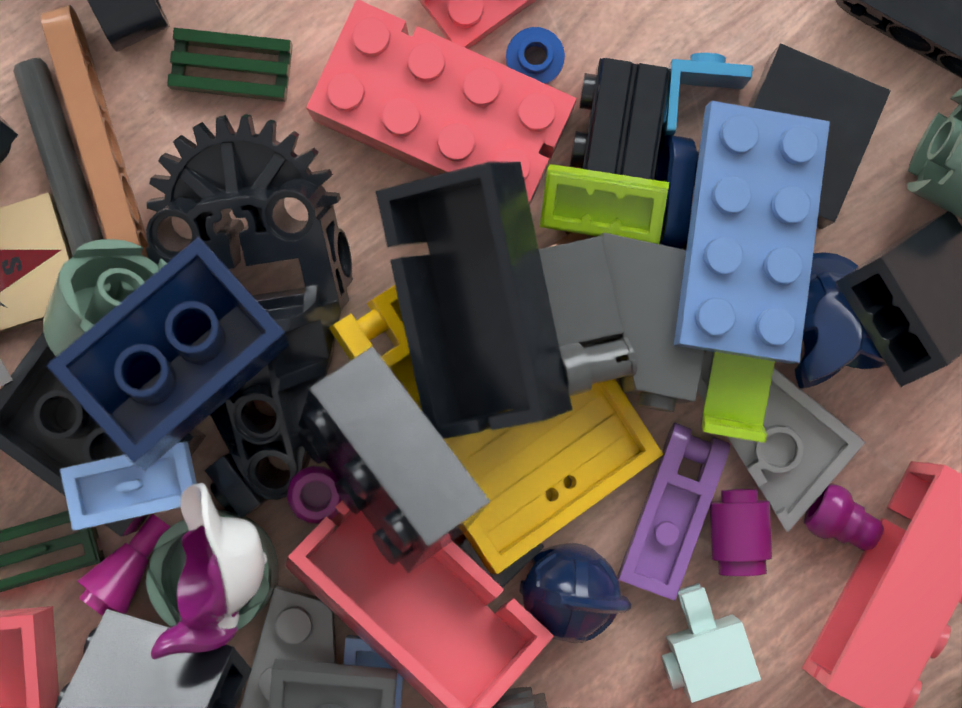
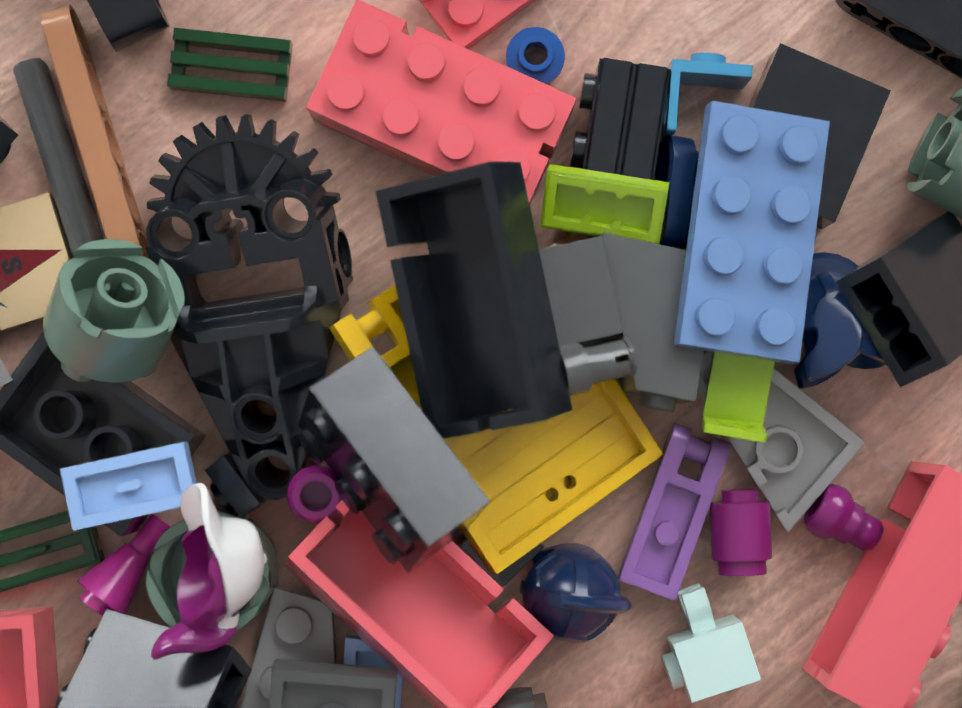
(169, 354): dark blue slope -> none

